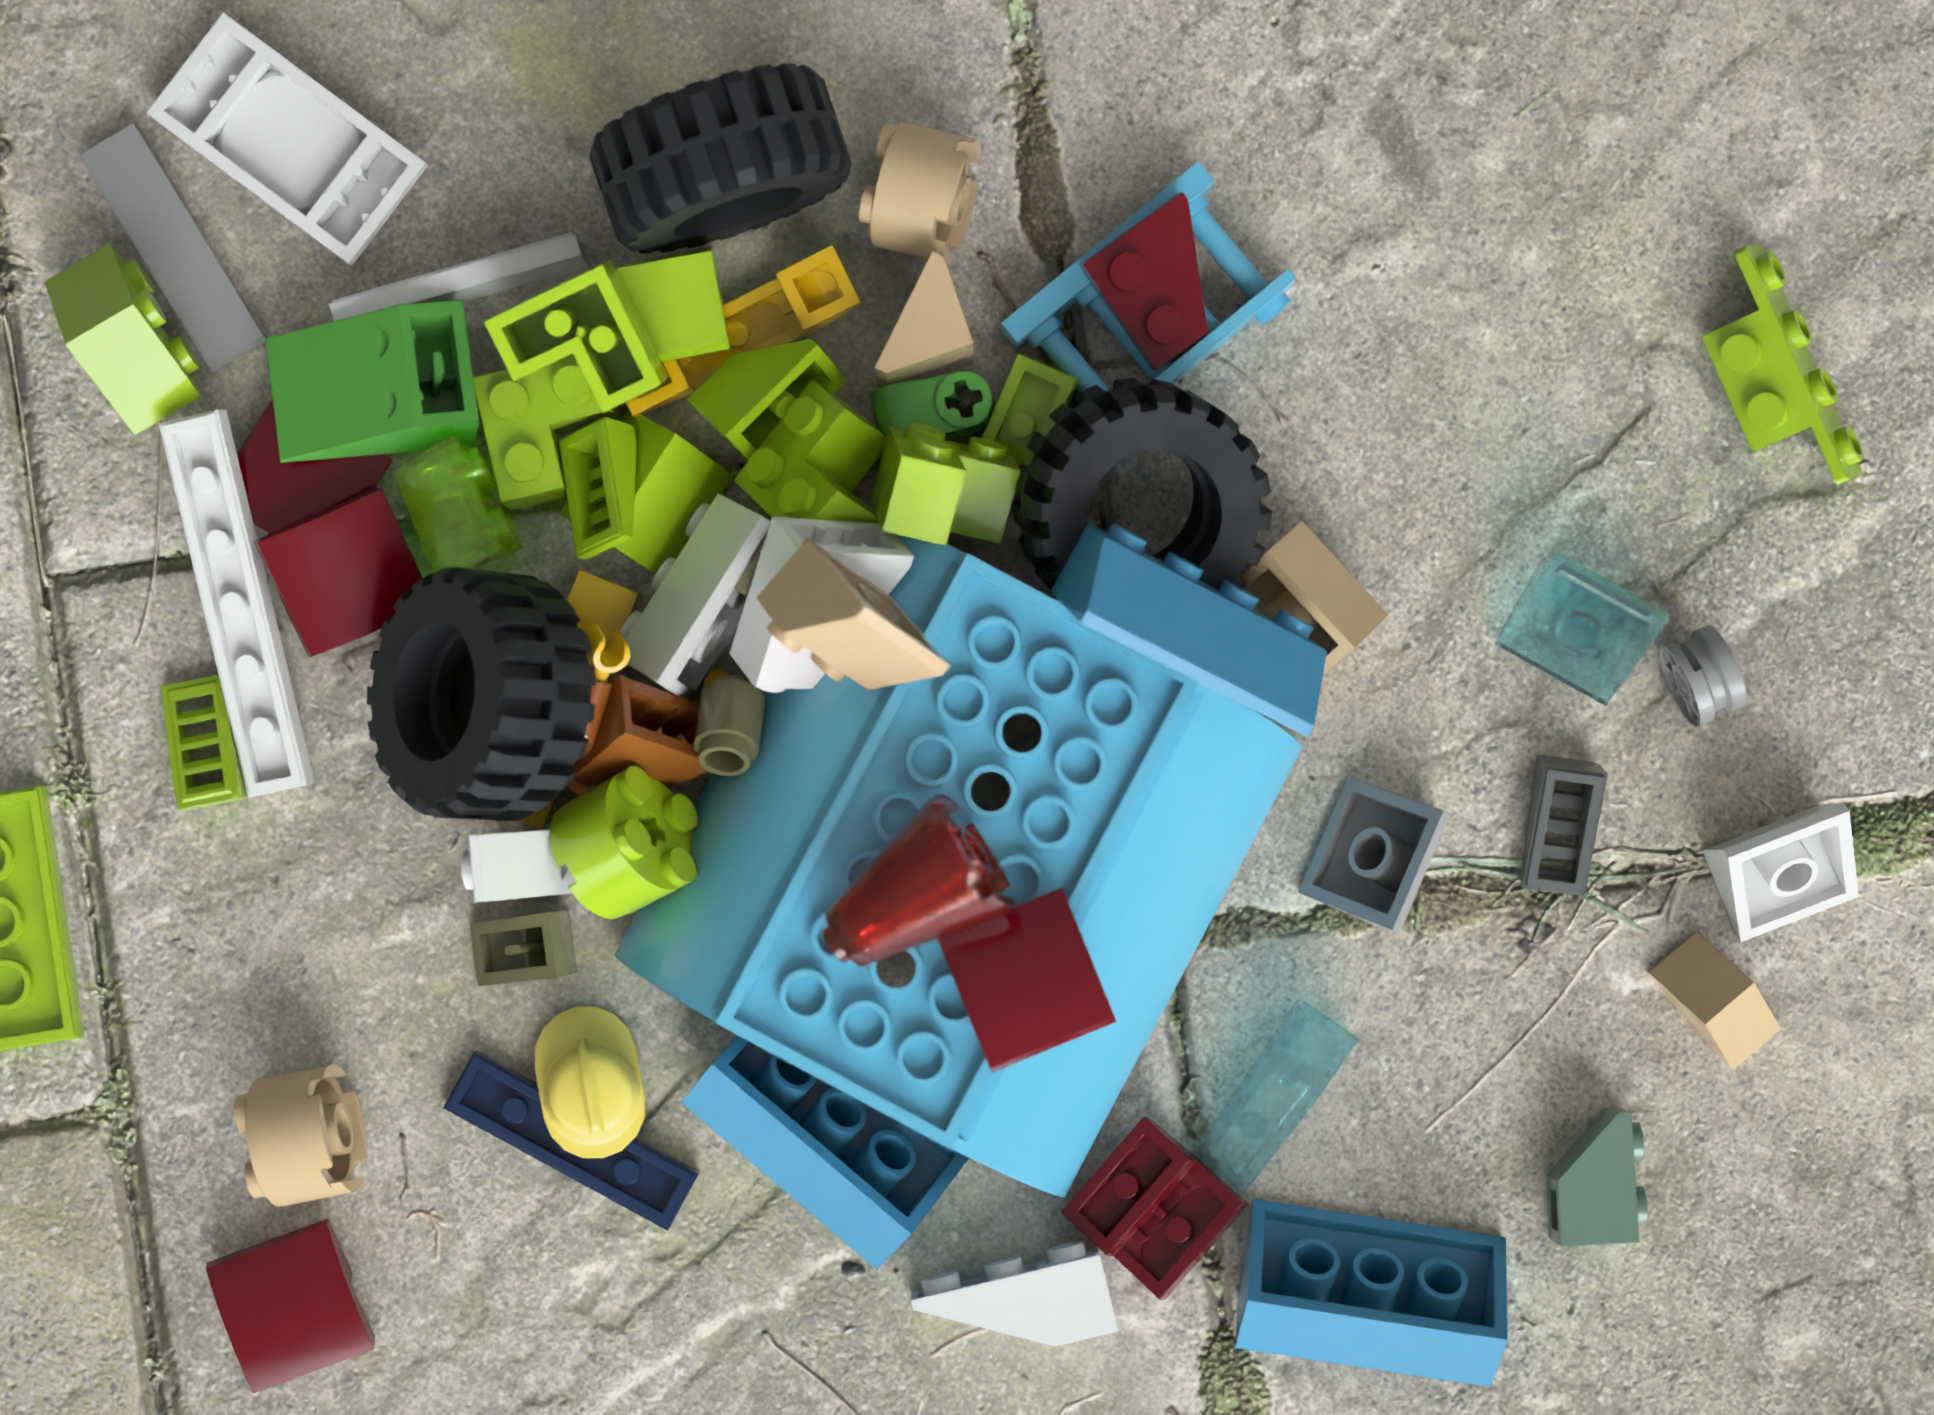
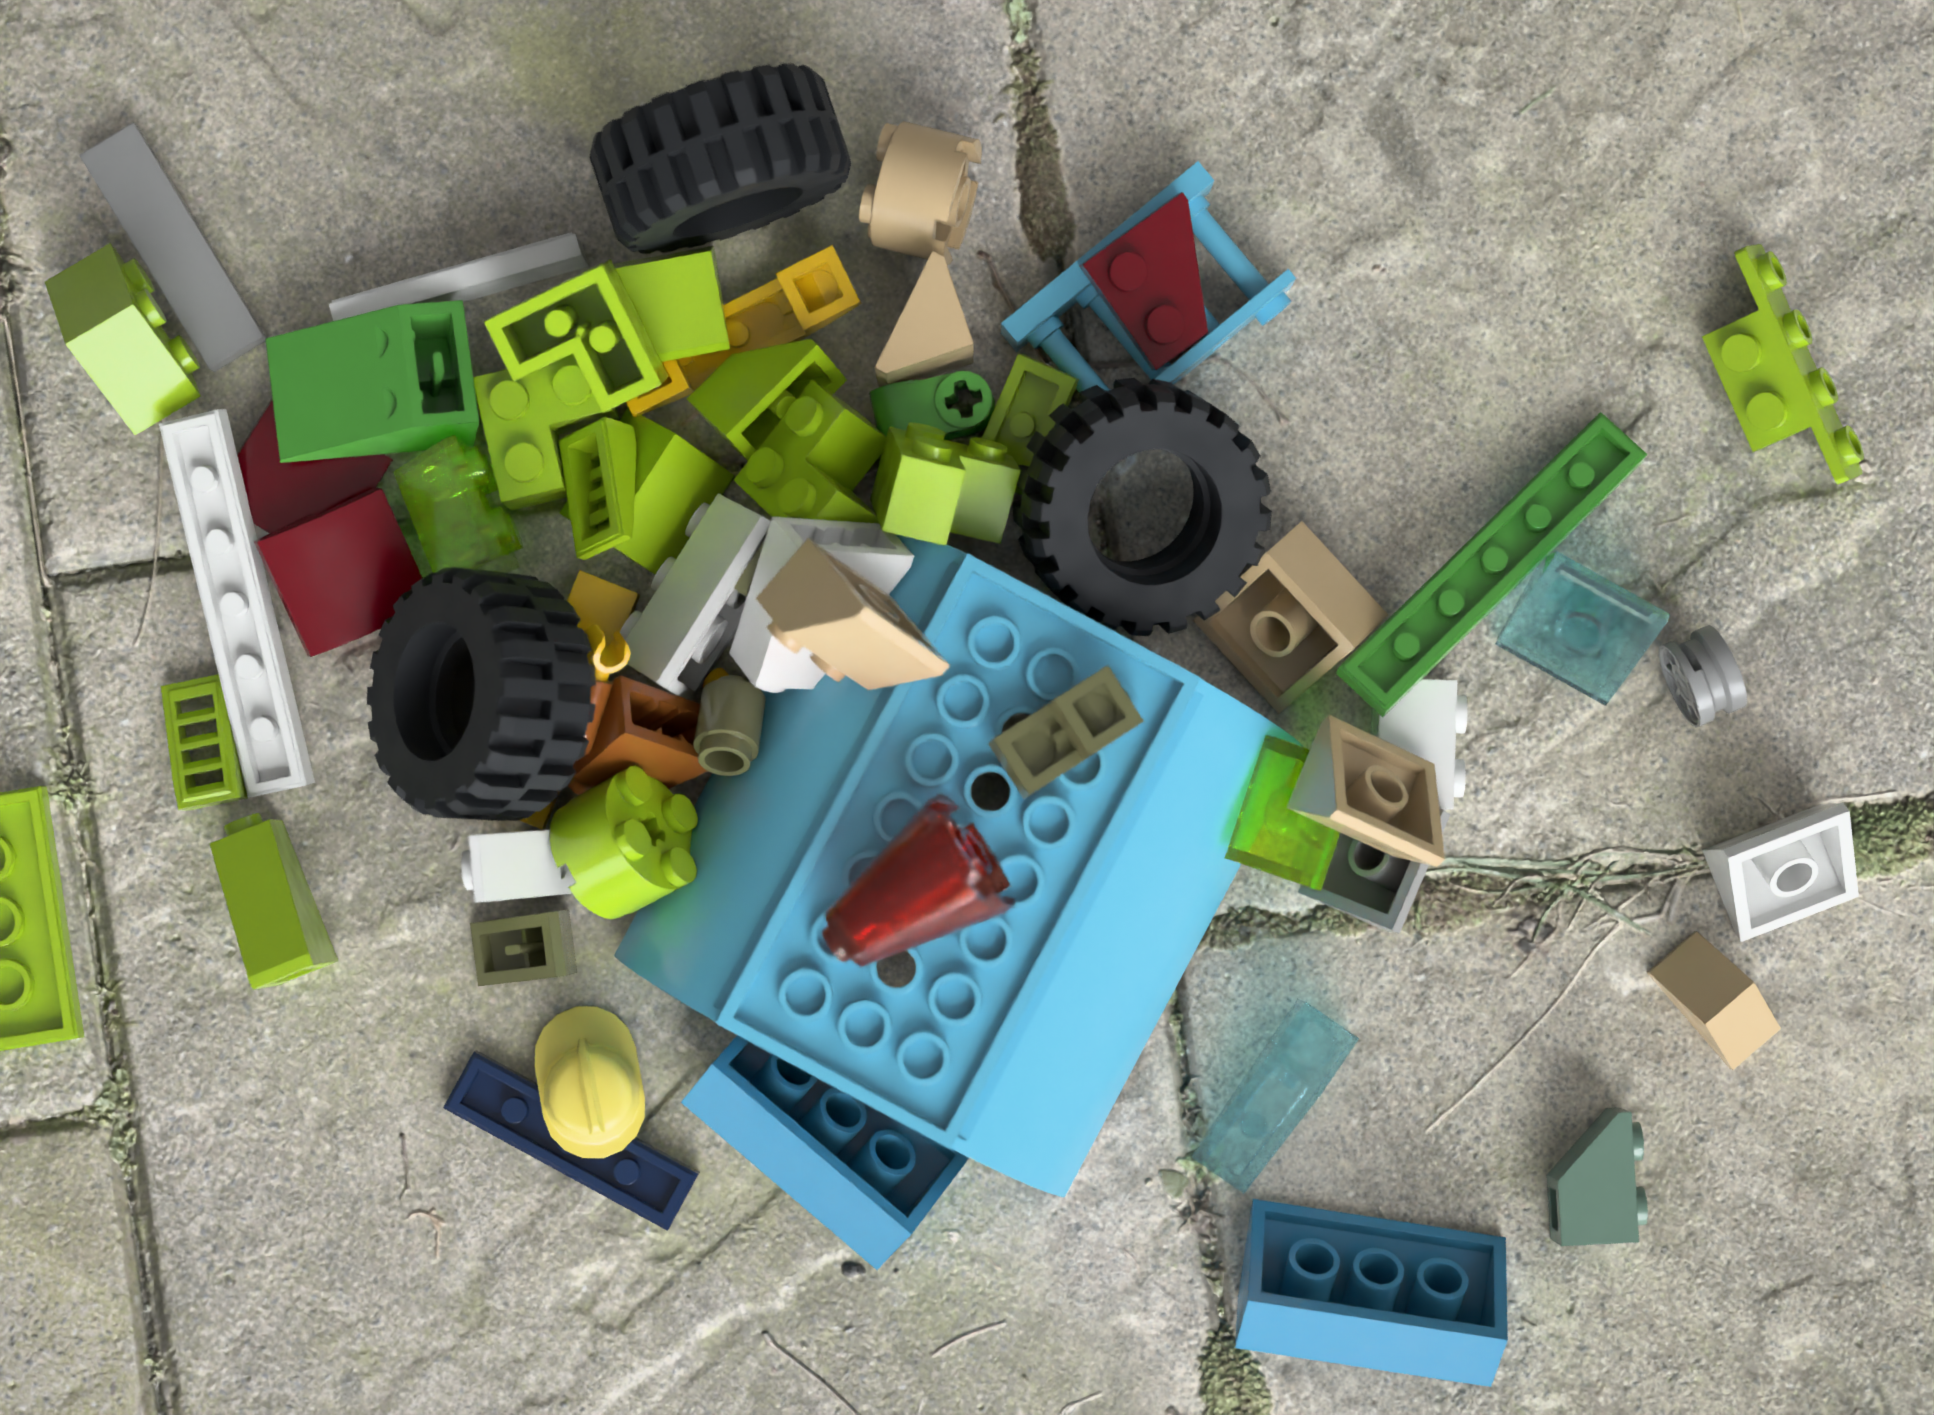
(270, 903): none -> lime slope
(287, 139): white slope -> none
(290, 1305): dark red slope -> none
(301, 1136): tan brick -> none
(1027, 980): dark red slope -> none
(1038, 1301): white slope -> none
(1065, 732): none -> olive slope
(1154, 1208): dark red slope -> none
(1193, 626): dark azure slope -> none
(1270, 834): none -> clear neon green slope
(1371, 793): none -> tan slope
(1427, 727): none -> white slope
(1491, 564): none -> bright green tile
(1589, 804): dark grey slope -> none

